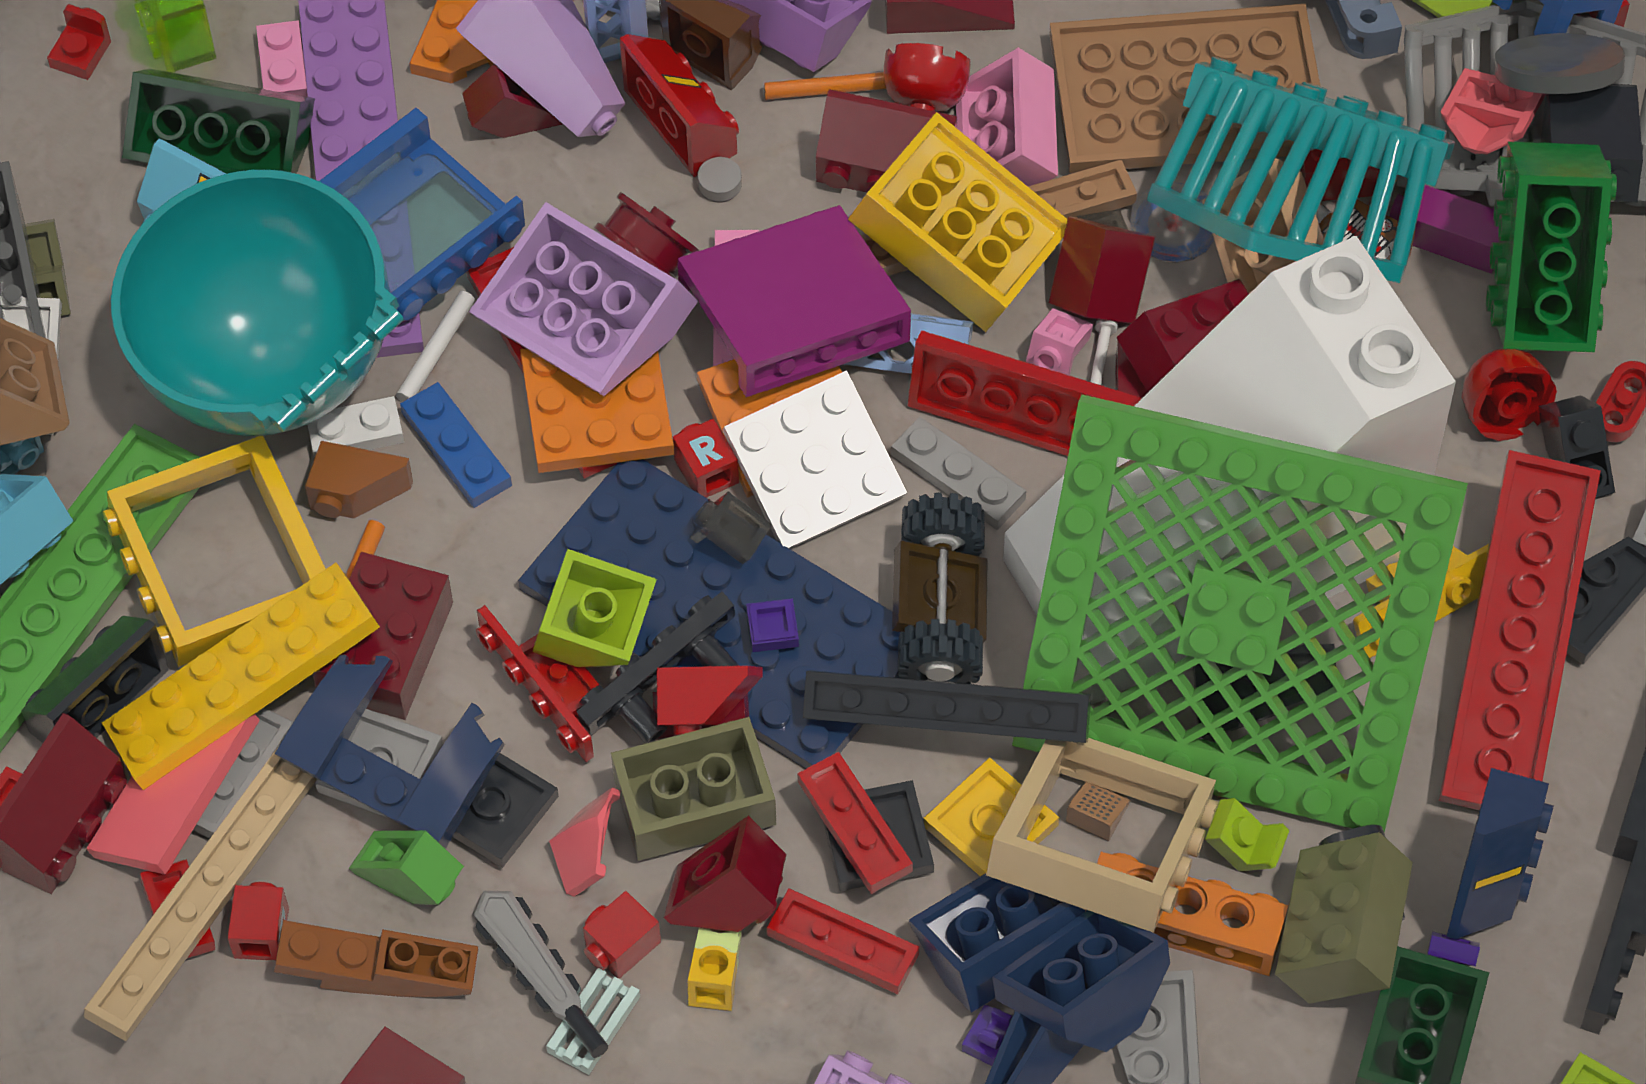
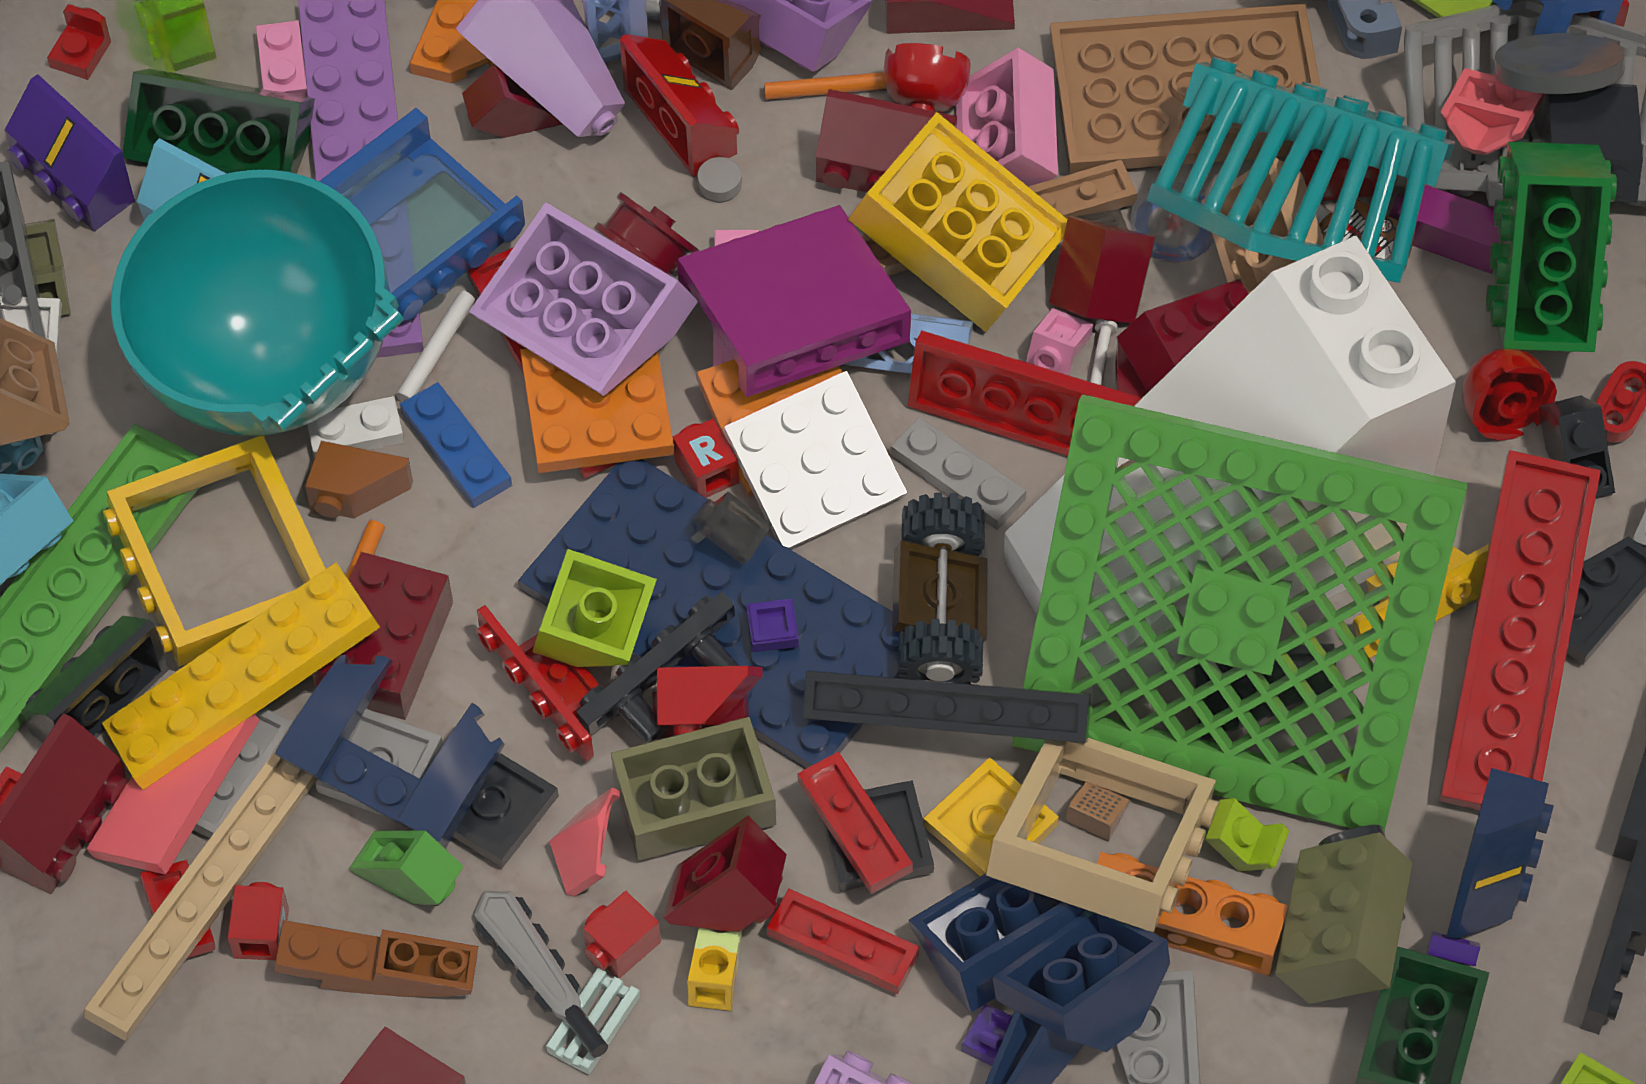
(68, 156): none -> dark purple slope

